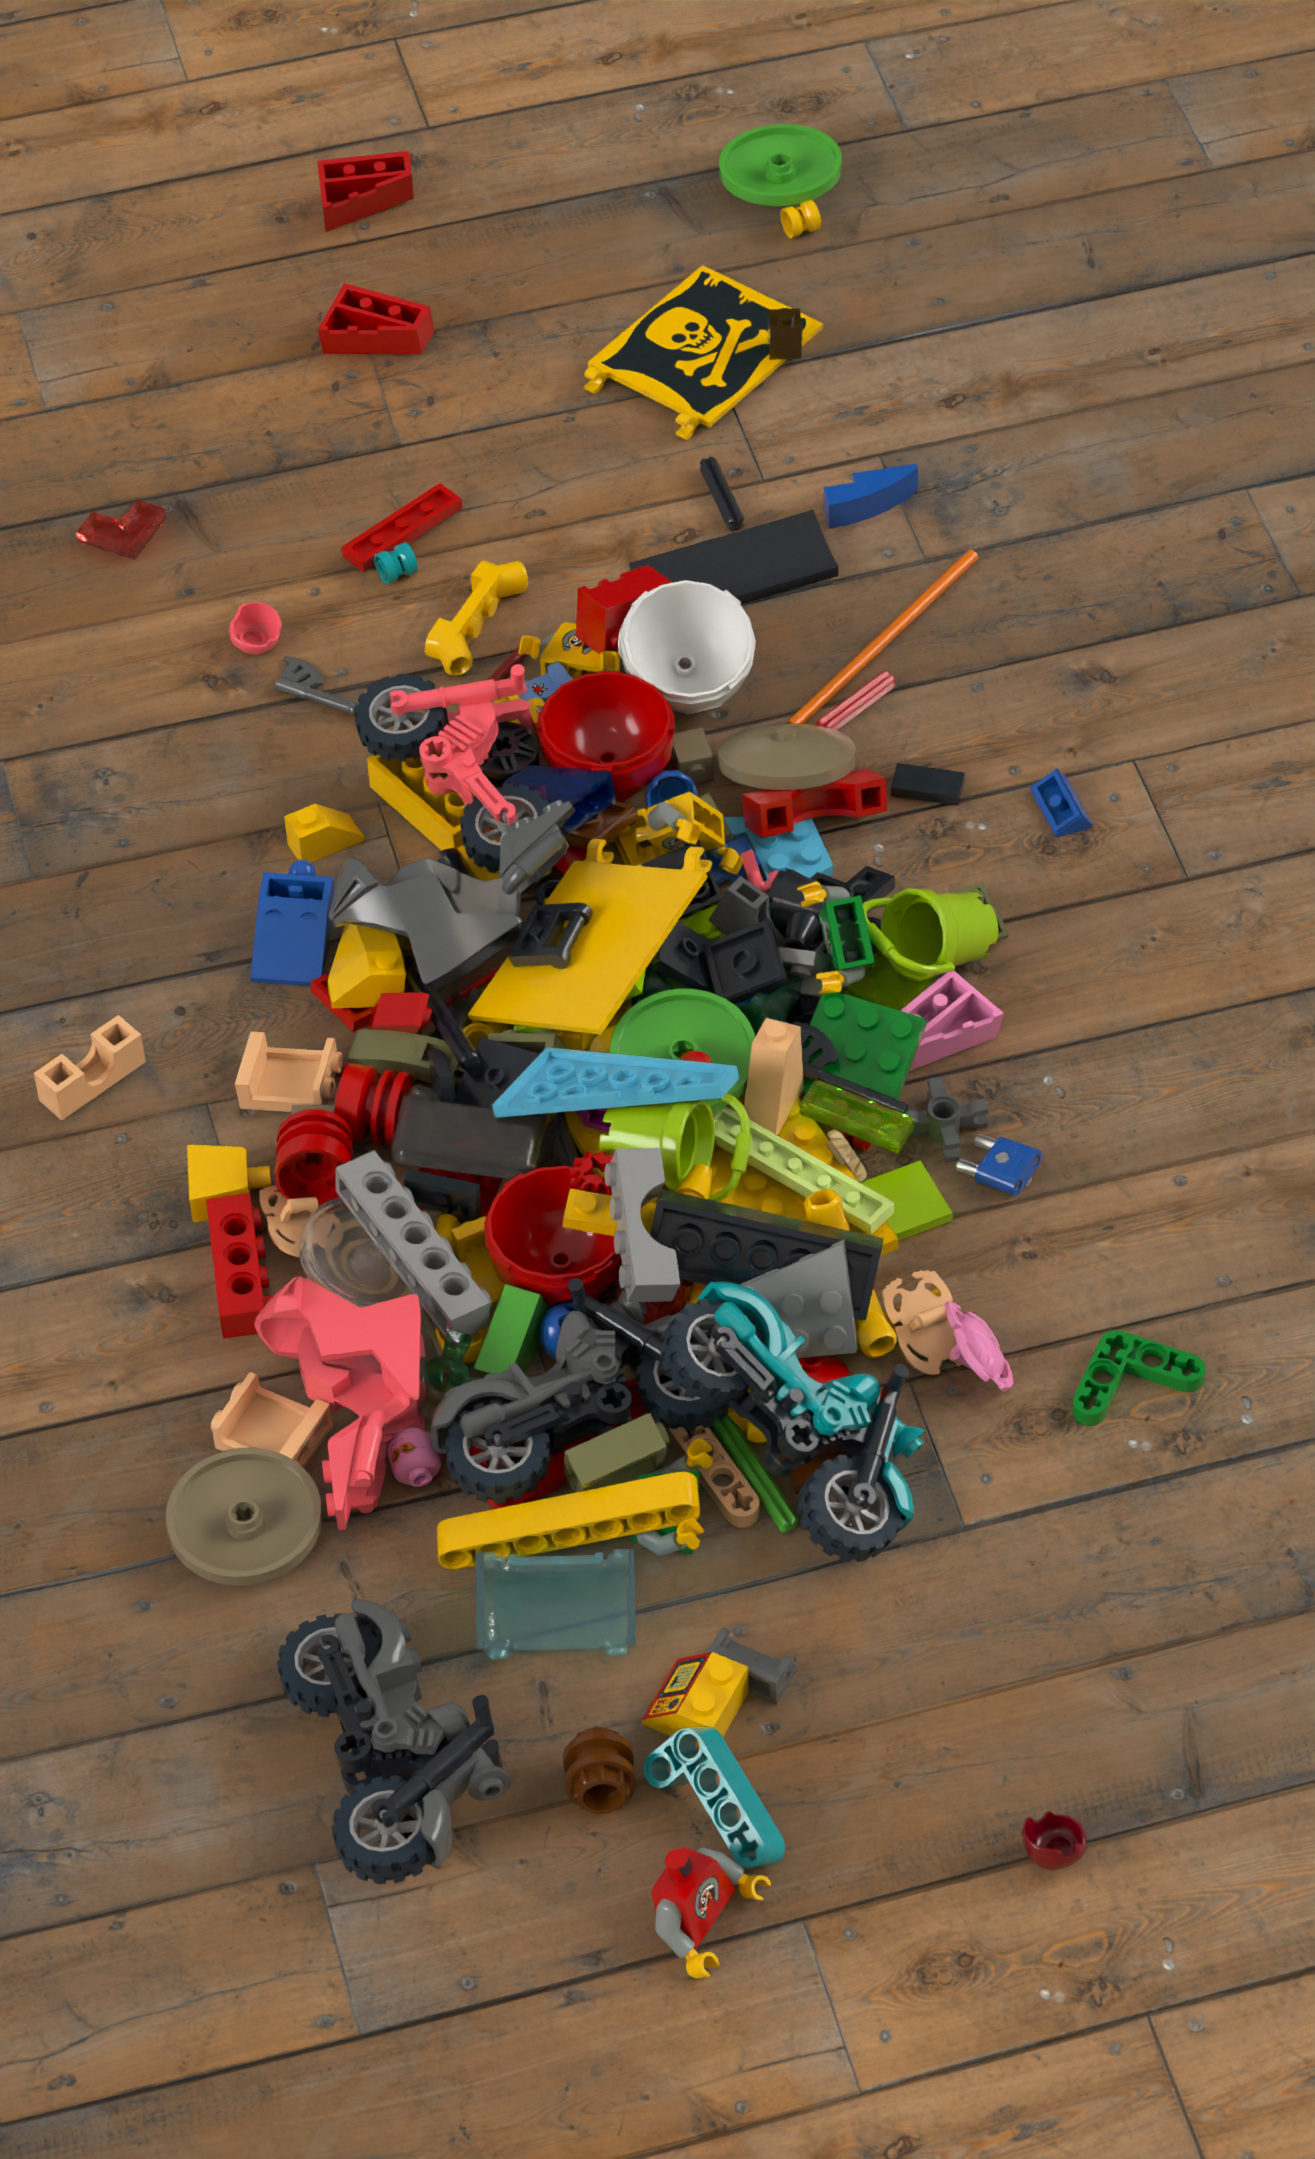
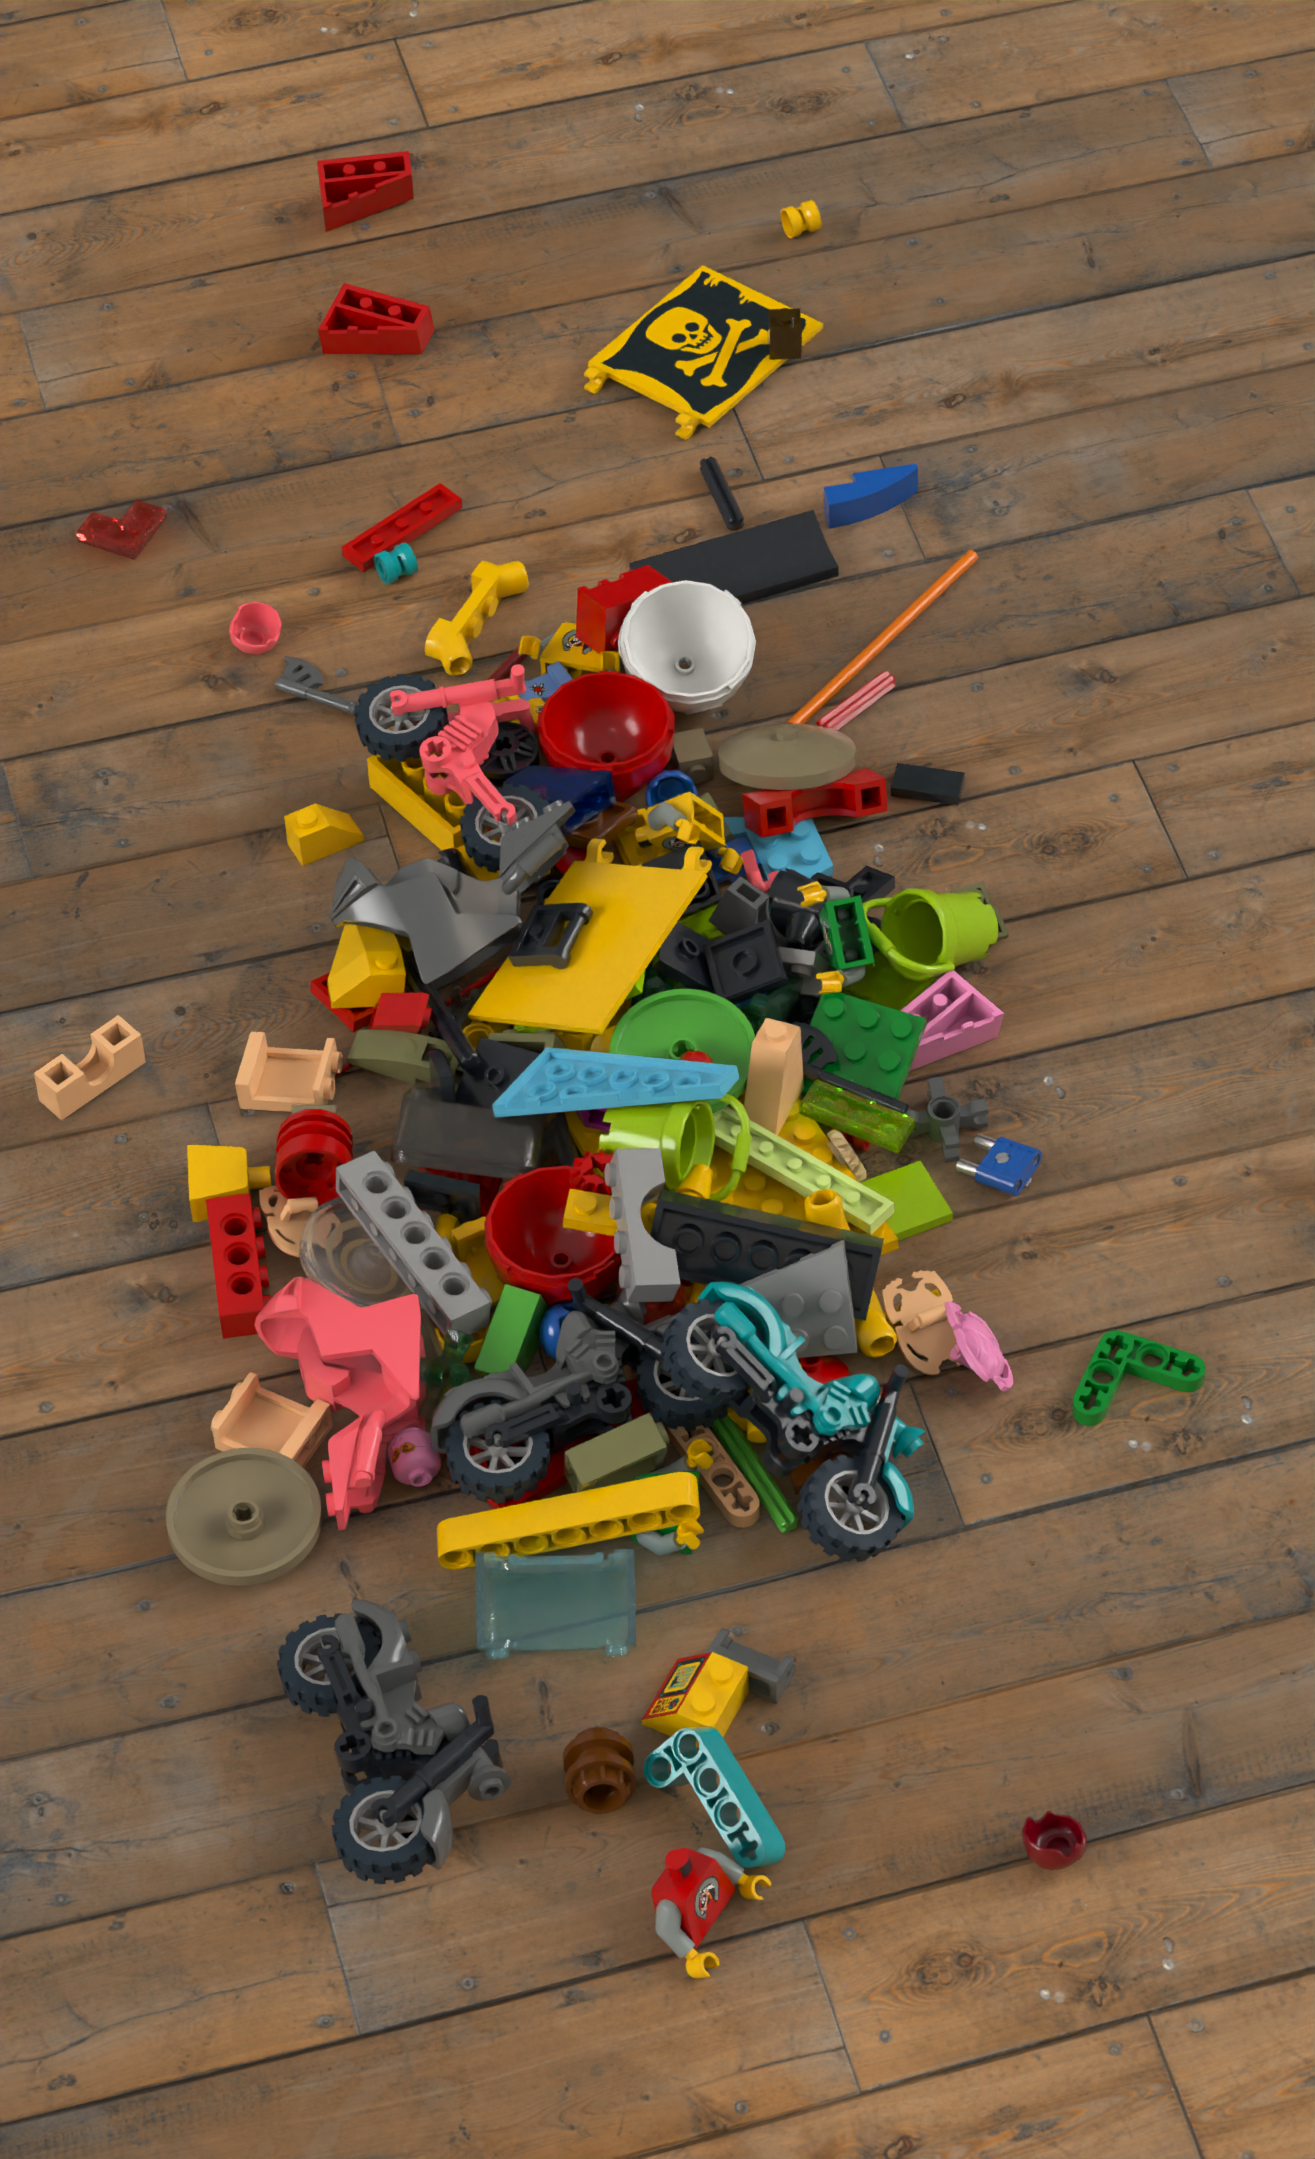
(292, 926): blue slope -> none
(371, 1103): red wheel -> none
(780, 165): bright green dish -> none
(1060, 804): blue slope -> none

